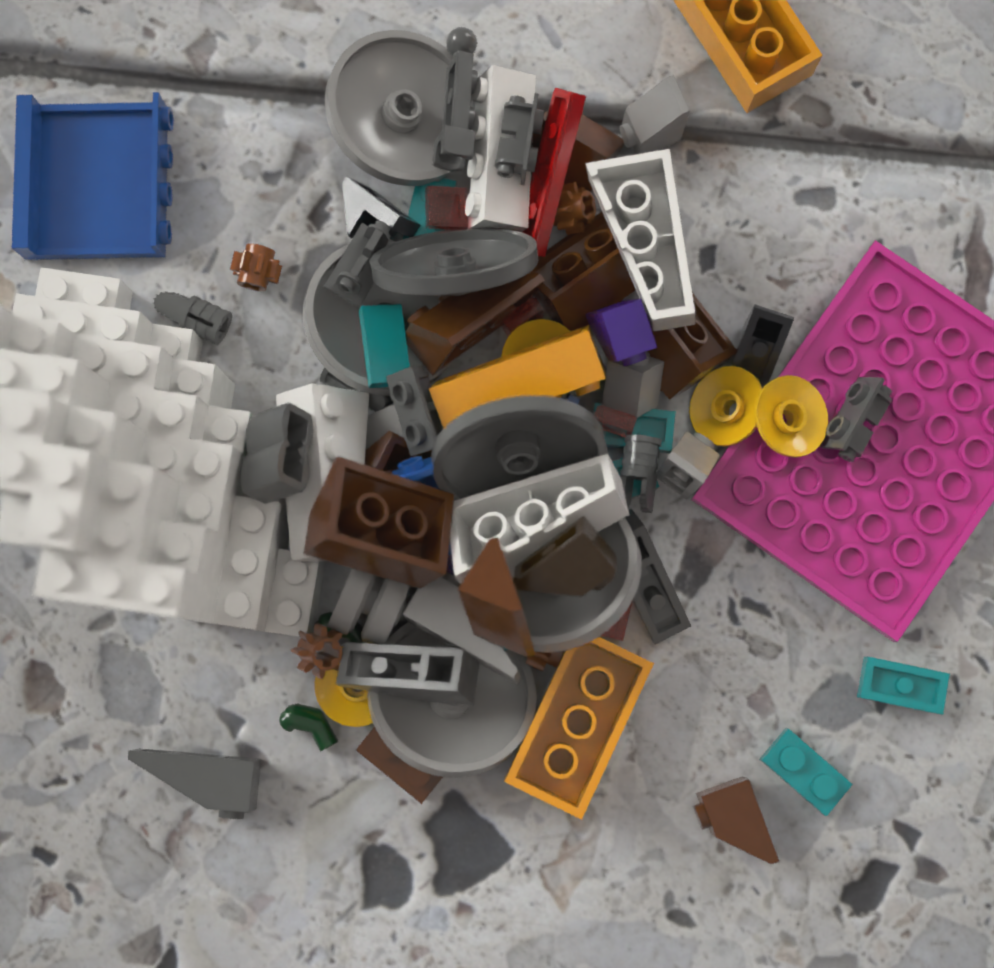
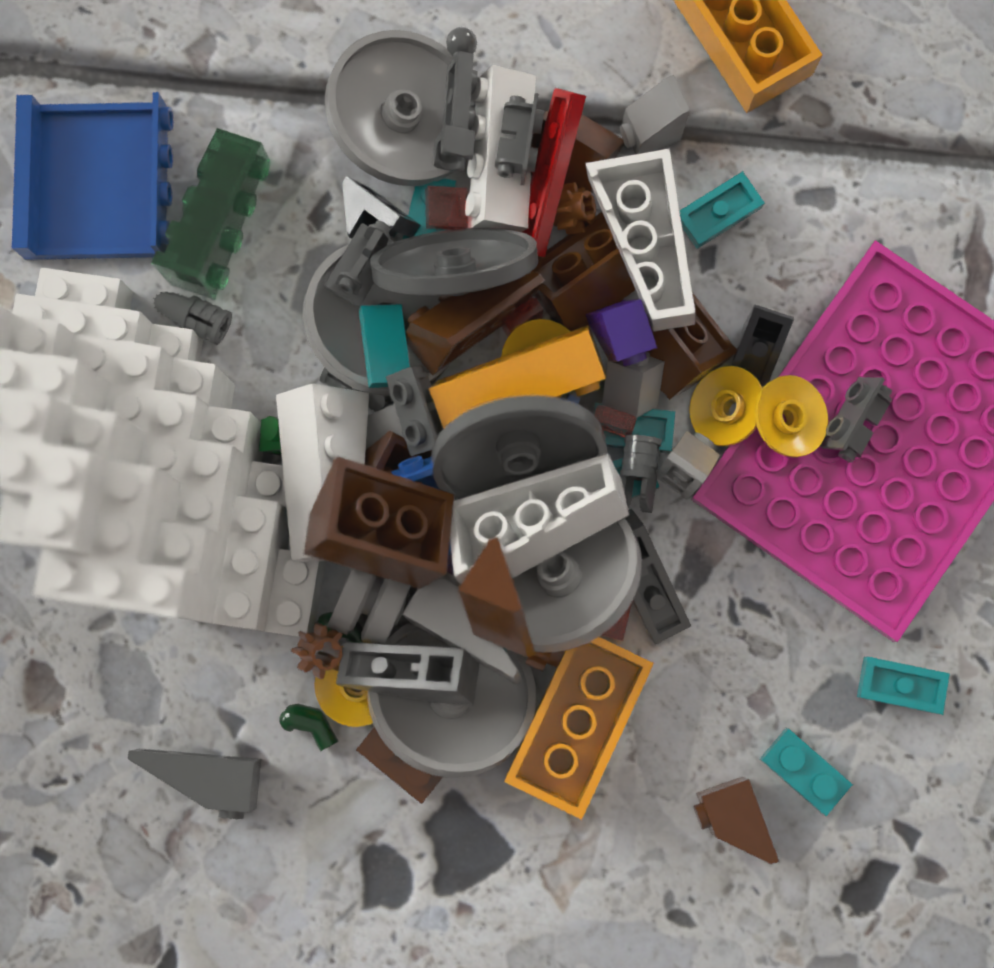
(214, 215): none -> clear green wedge
(256, 267): dark orange gear -> none
(277, 453): dark grey brick -> none
(568, 563): dark brown slope -> none
(720, 210): none -> teal plate

